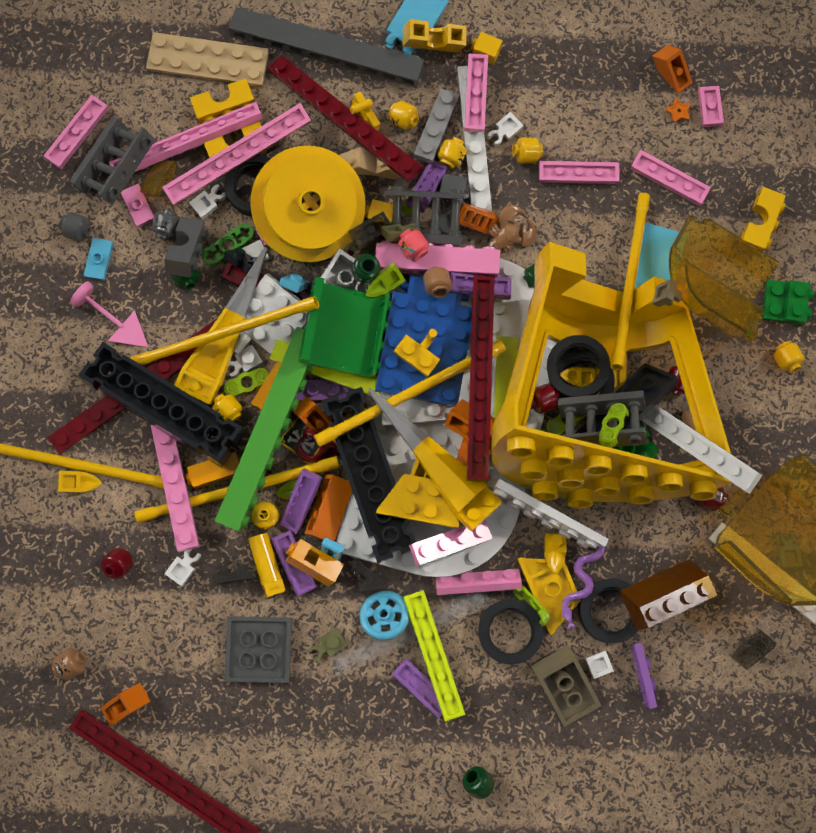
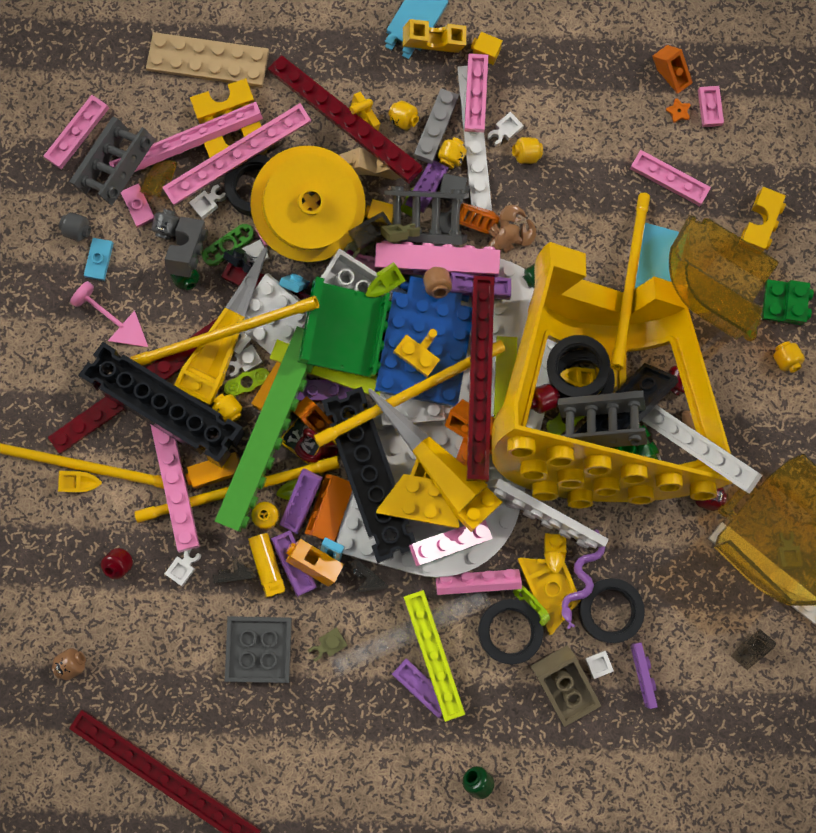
(125, 704): orange slope -> none
(326, 47): dark grey brick -> none
(365, 268): dark green head -> none
(396, 628): medium azure plate -> none
(413, 244): coral head -> none
(578, 172): bright pink plate -> none
(608, 435): lime piece -> none
(666, 293): dark tan tile -> none
(667, 594): reddish brown slope -> none

